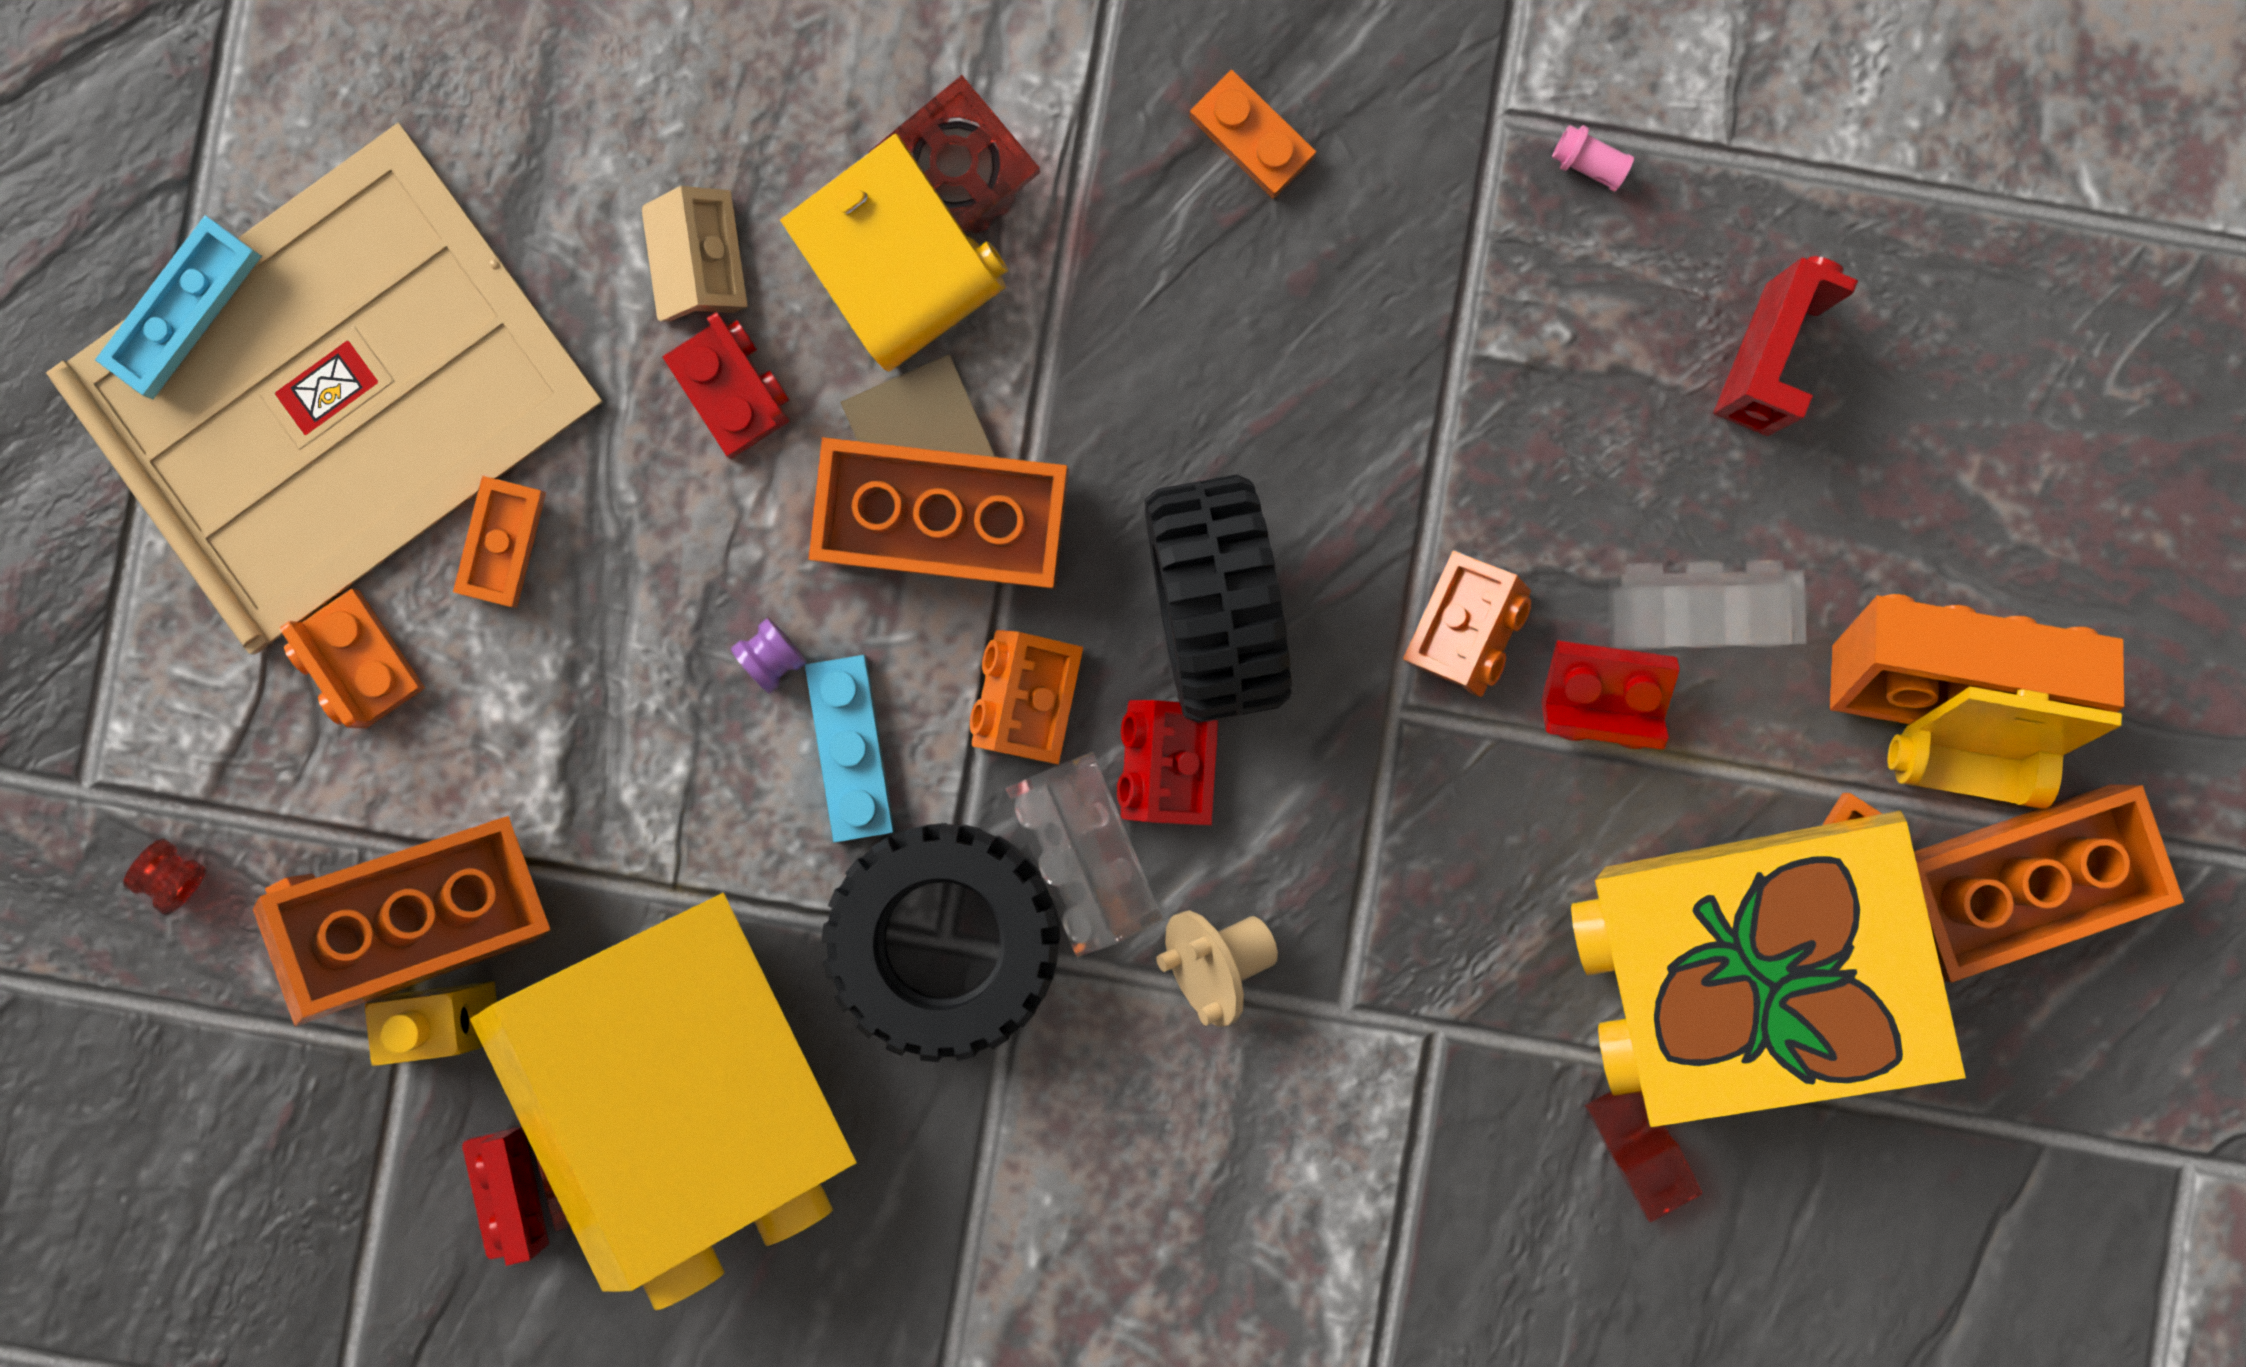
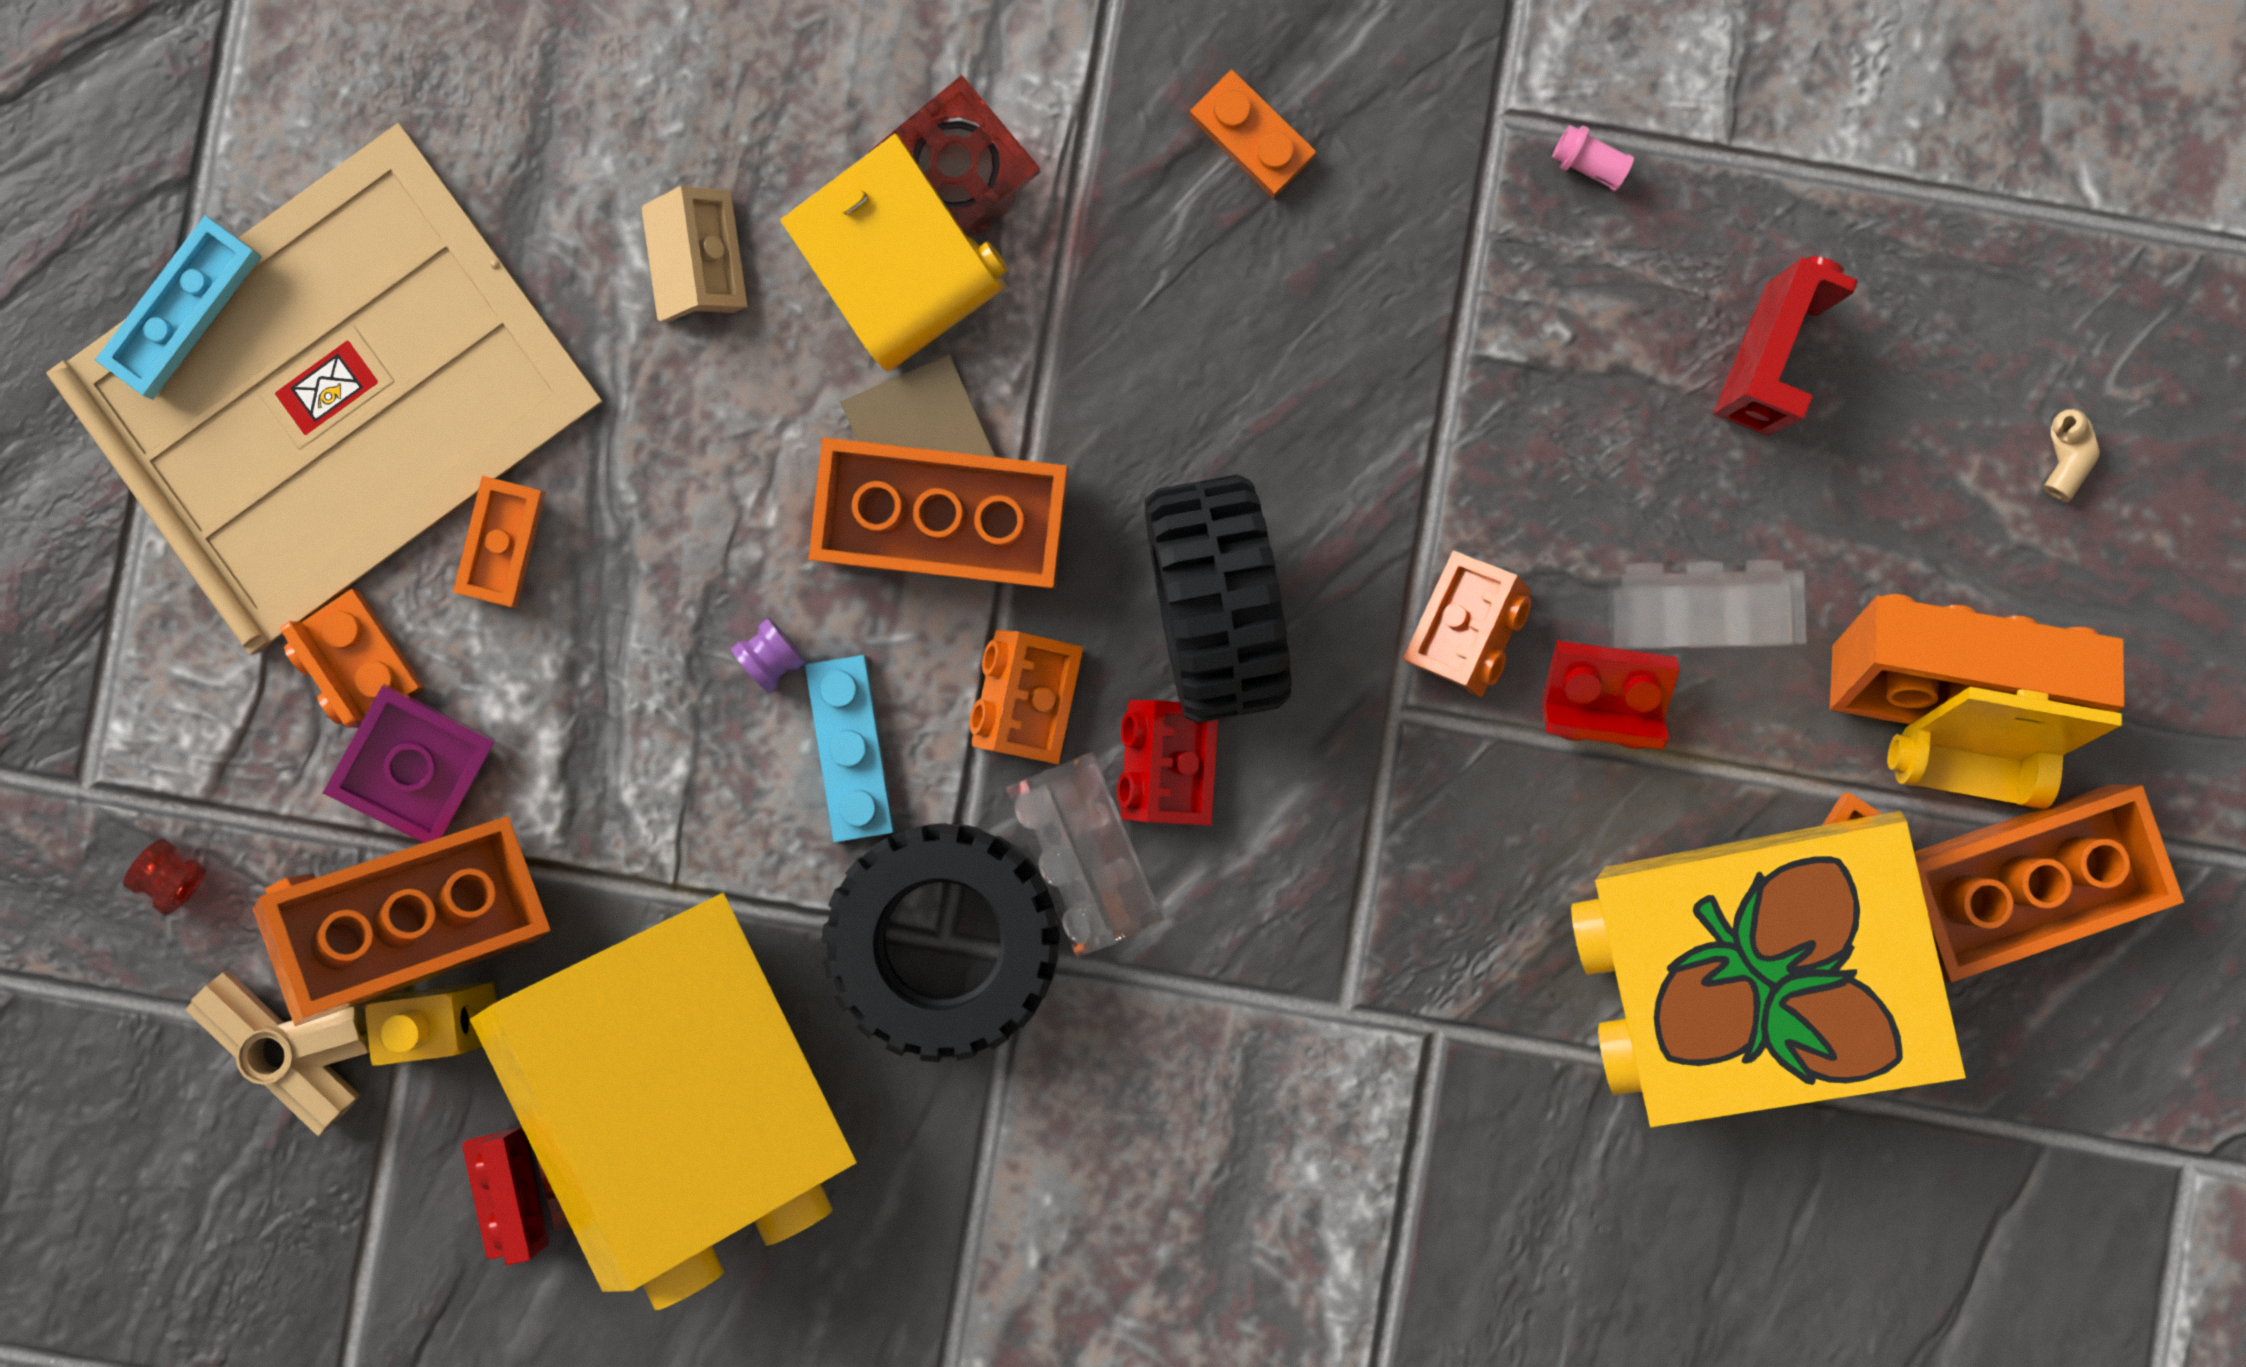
(305, 1078): none -> tan piece
(409, 765): none -> magenta plate
(726, 386): red bracket -> none
(1215, 962): tan piece -> none
(1643, 1154): clear red slope -> none
(2075, 451): none -> tan arm

